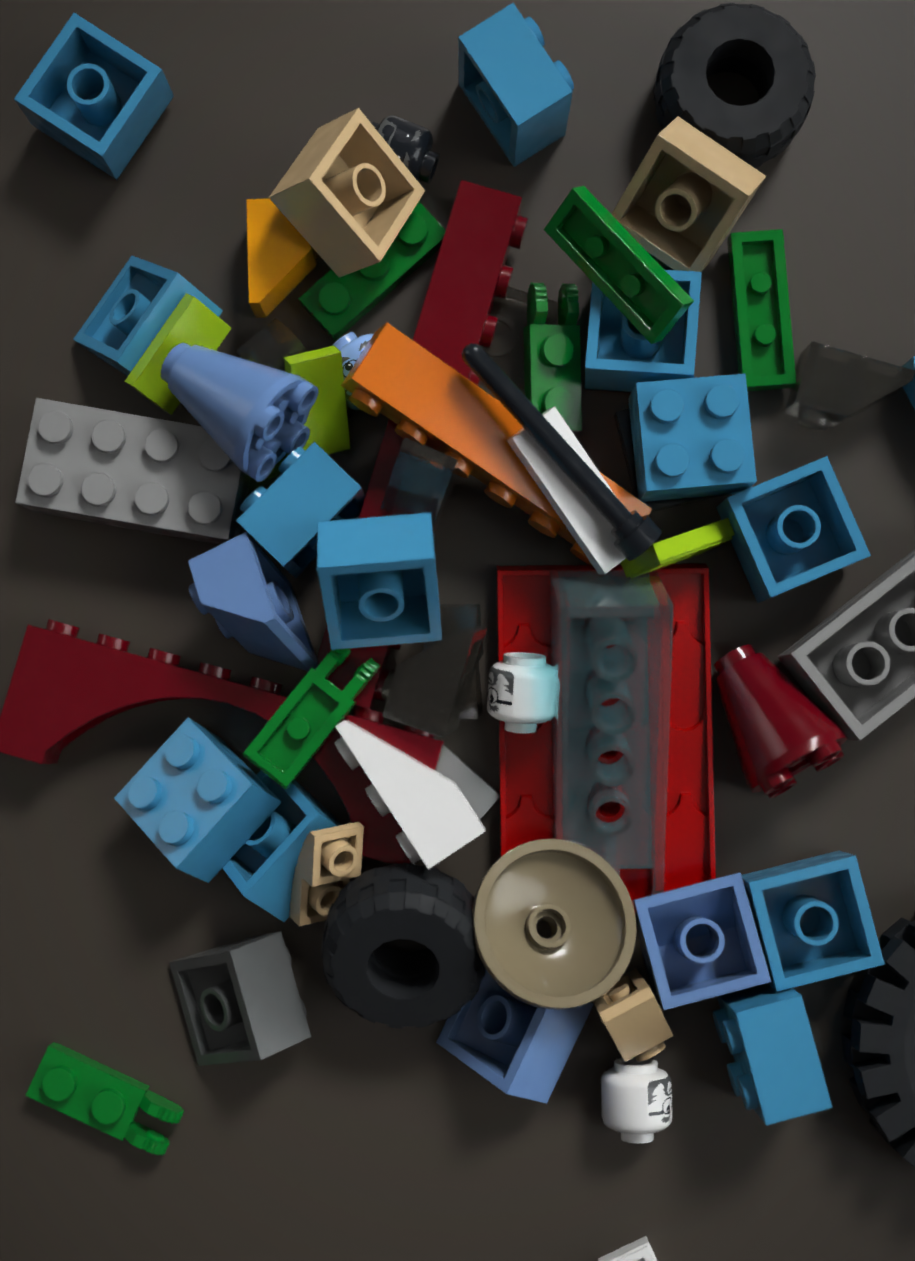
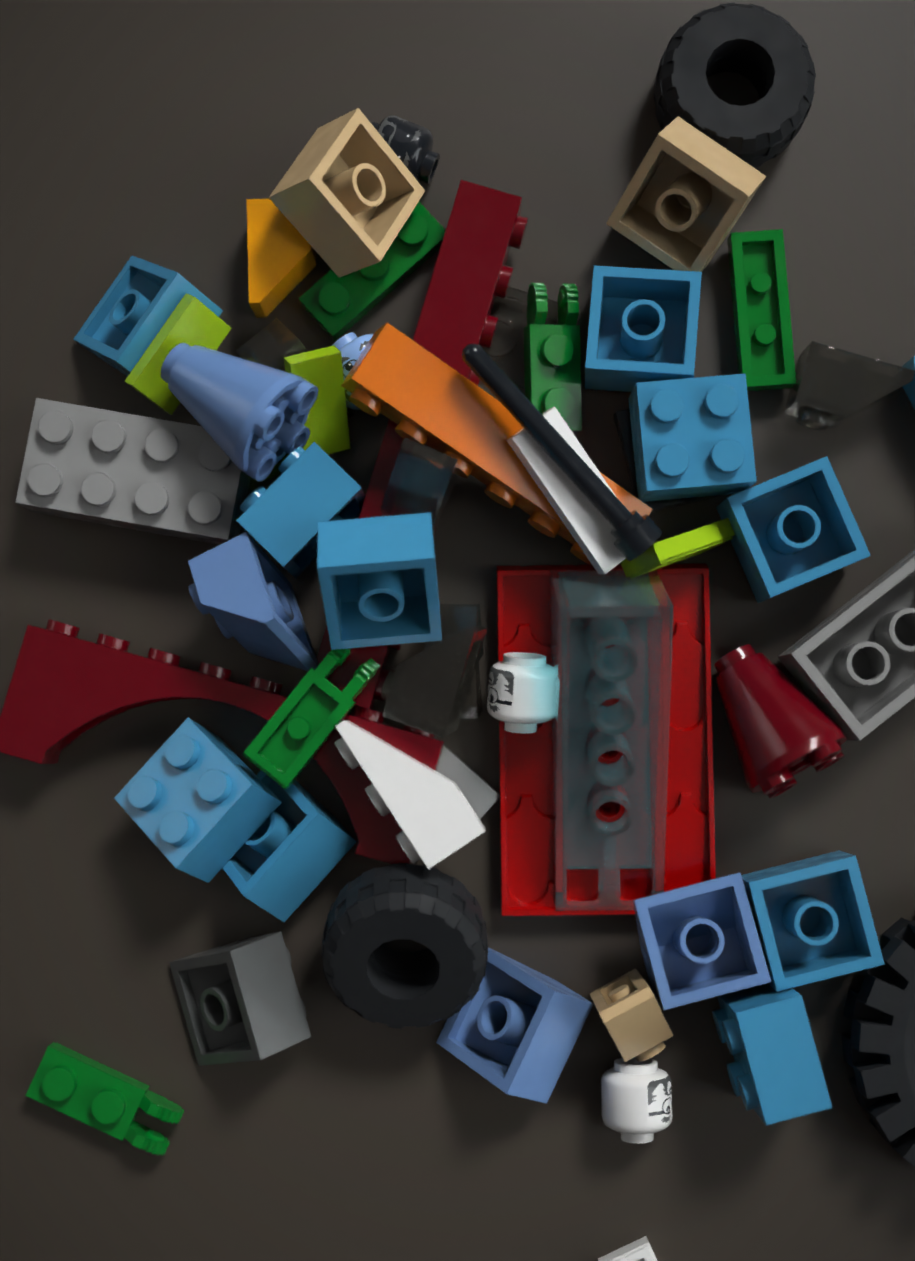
(95, 96): dark azure brick -> none
(323, 869): tan slope -> none
(514, 83): dark azure brick -> none
(587, 916): dark tan dish -> none
(618, 264): green plate -> none

